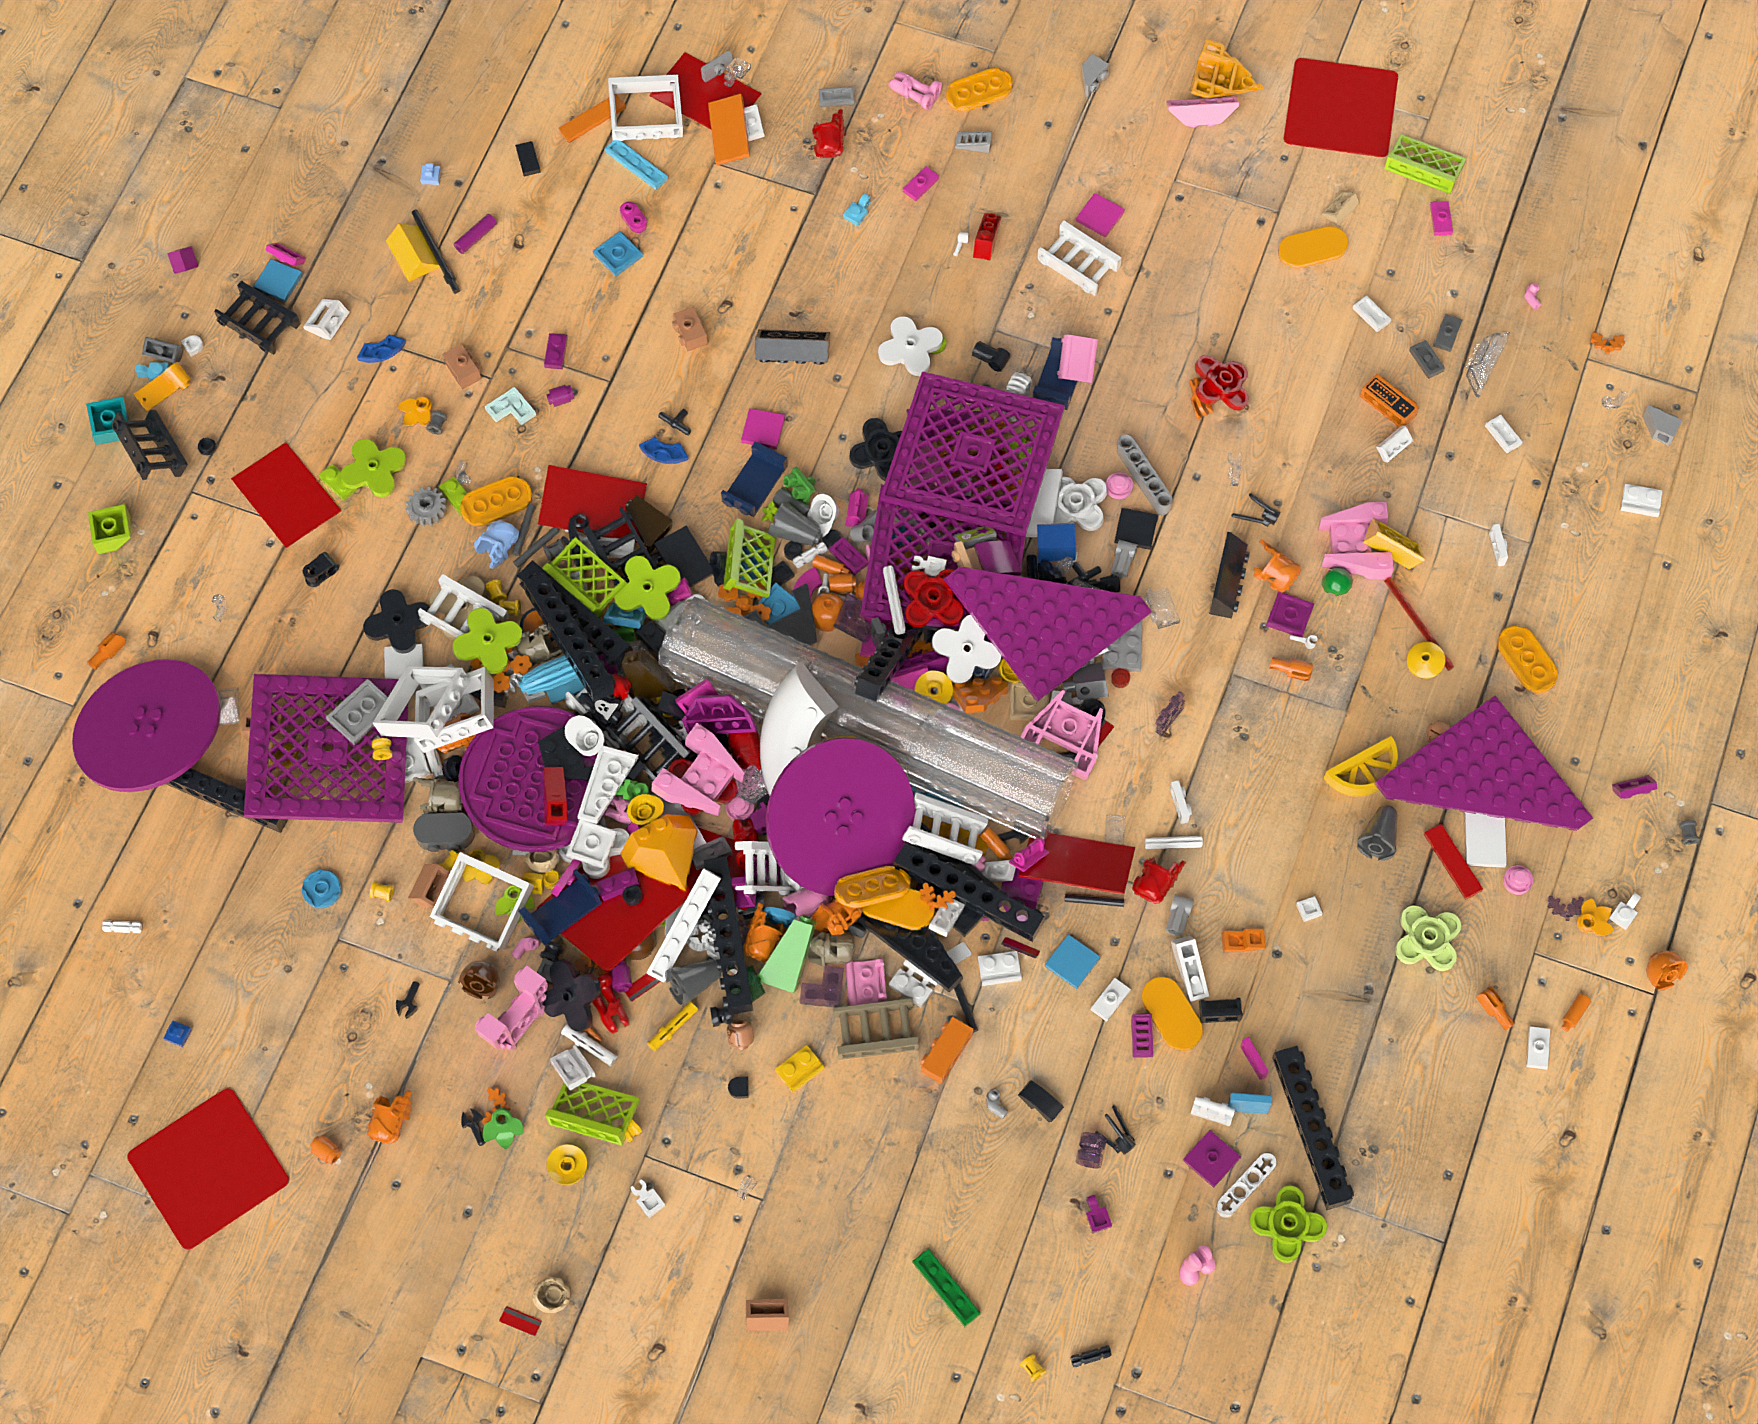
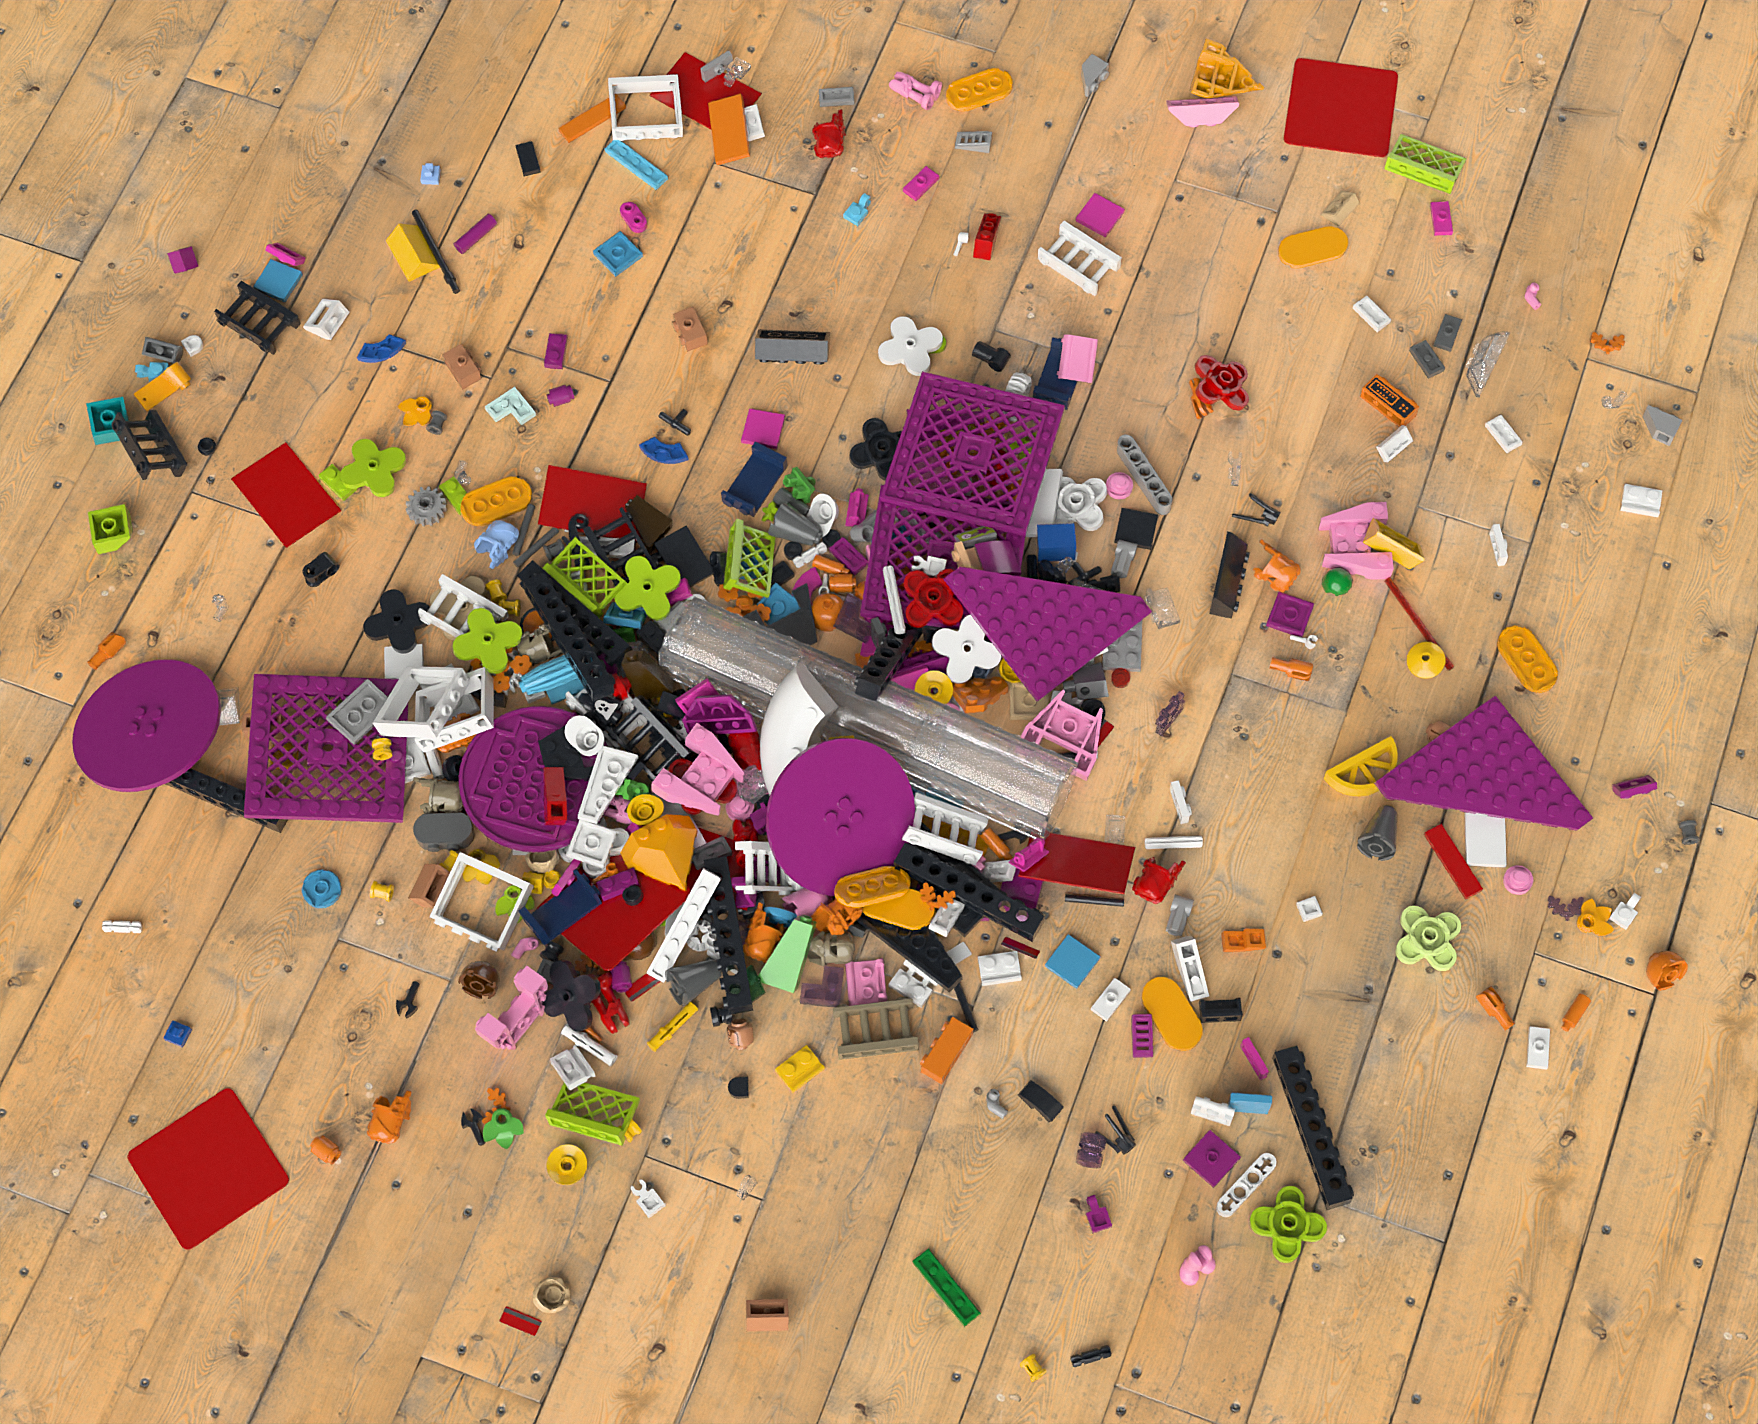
(610, 871): none -> orange hand

